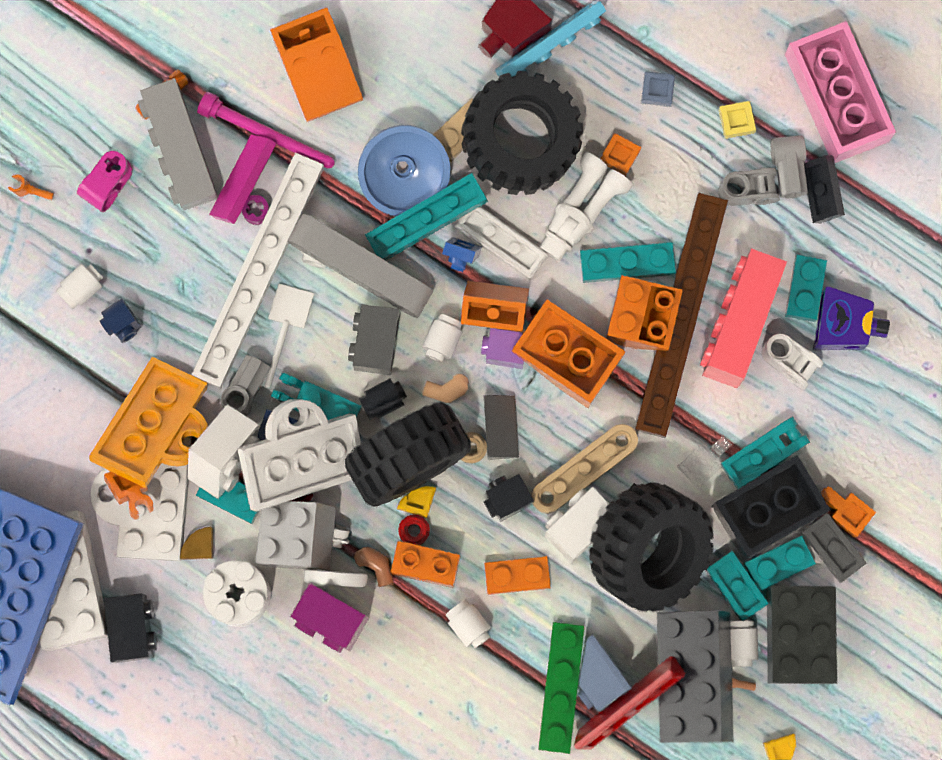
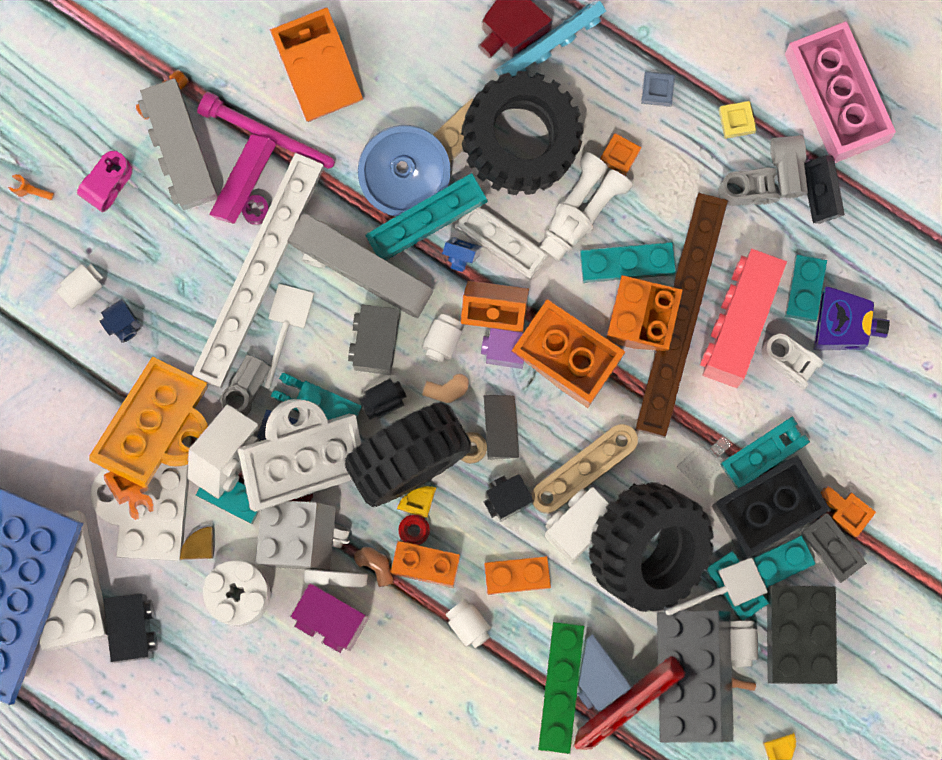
(740, 581): none -> white piece

